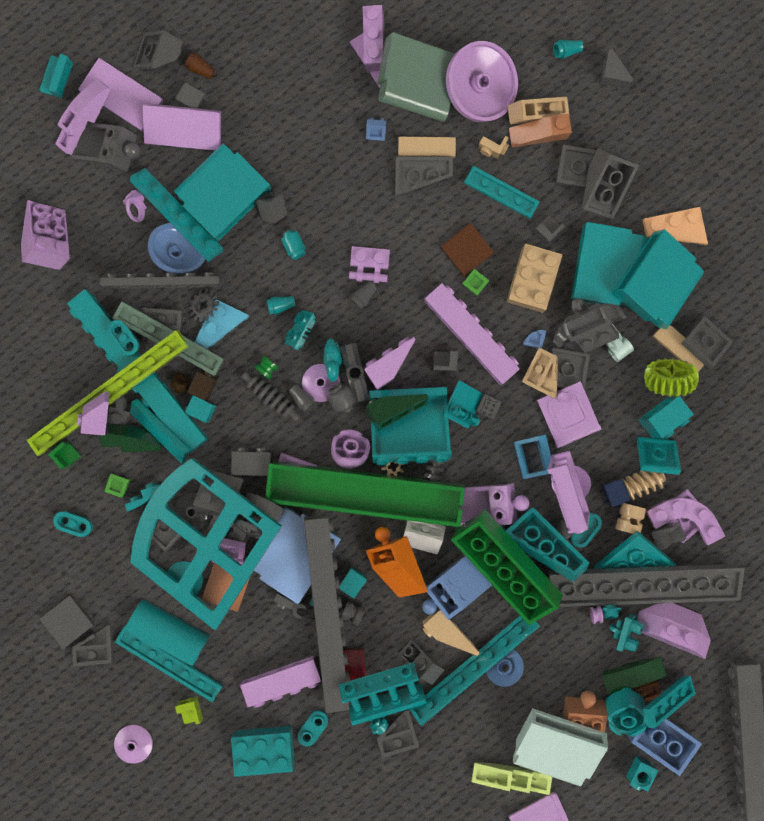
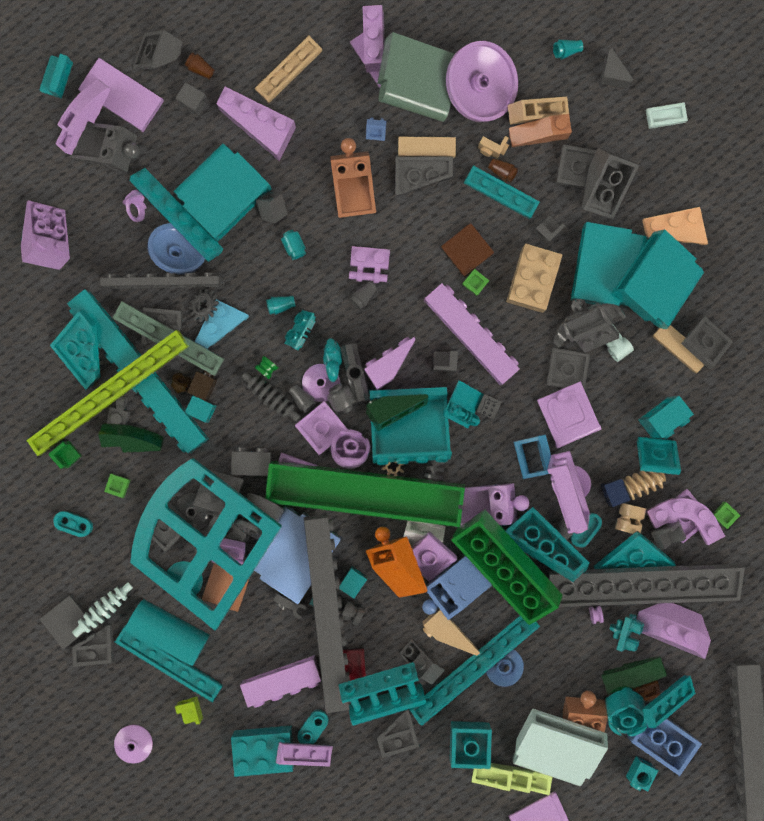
(79, 349): none -> teal plate
(94, 416): lavender slope -> none
(102, 609): none -> light aqua piece
(124, 338): teal plate -> none
(147, 493): teal slope -> none
(159, 431): teal tile -> none
(182, 126): lavender tile -> none
(259, 122): none -> lavender wedge
(288, 69): none -> tan tile
(304, 754): none -> lavender tile
(320, 427): none -> lavender plate
(354, 185): none -> nougat slope
(379, 725): teal plate -> none
(432, 556): none -> lavender tile
(470, 745): none -> teal brick
(504, 170): none -> reddish brown cone
(535, 339): medium blue tile -> none
(543, 373): tan wing -> none
(610, 612): teal plate -> none
(666, 115): none -> light aqua tile
(671, 377): lime gear -> none
(725, 515): none -> bright green plate

